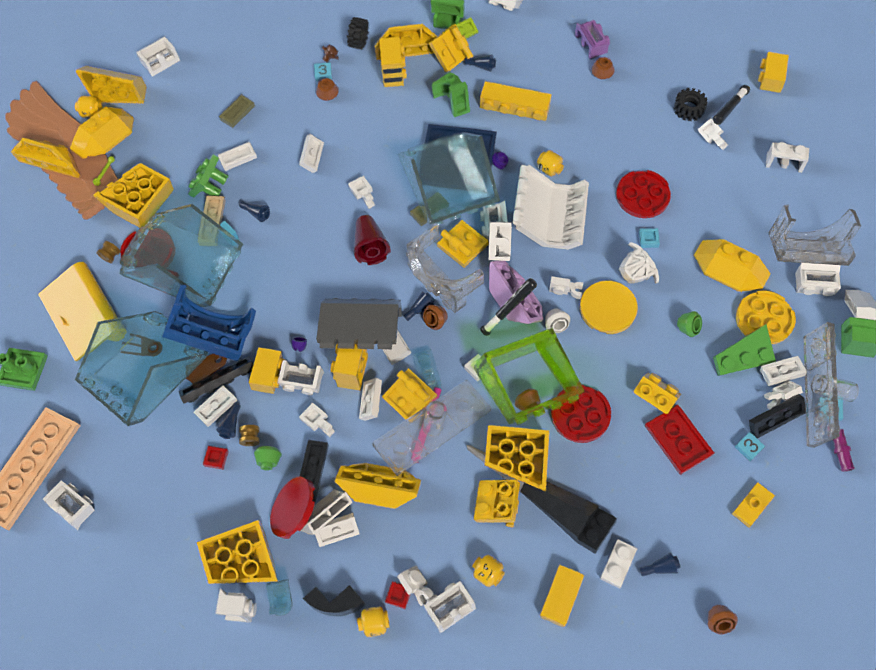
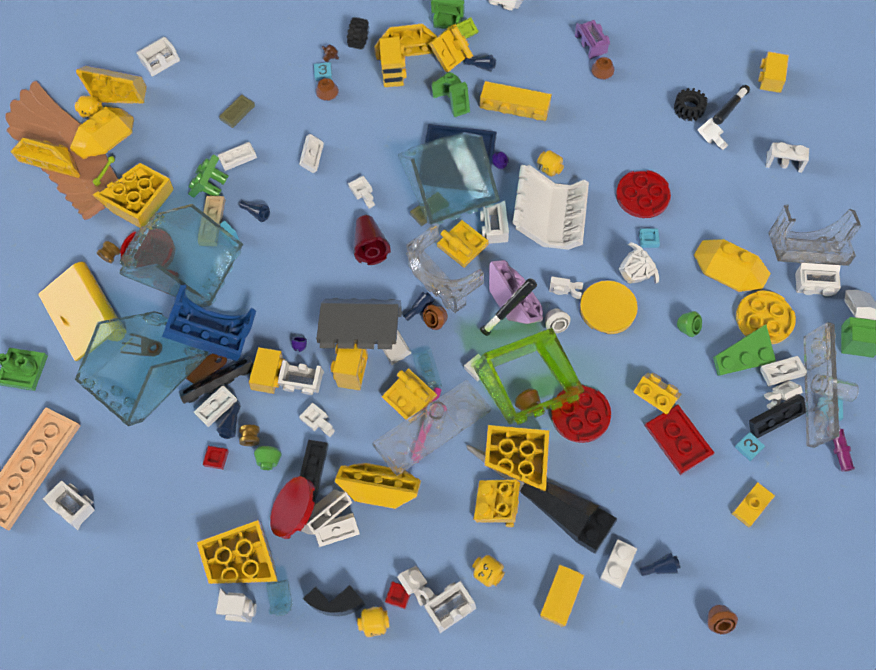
(370, 399): white plate -> none
(500, 241): white window -> none

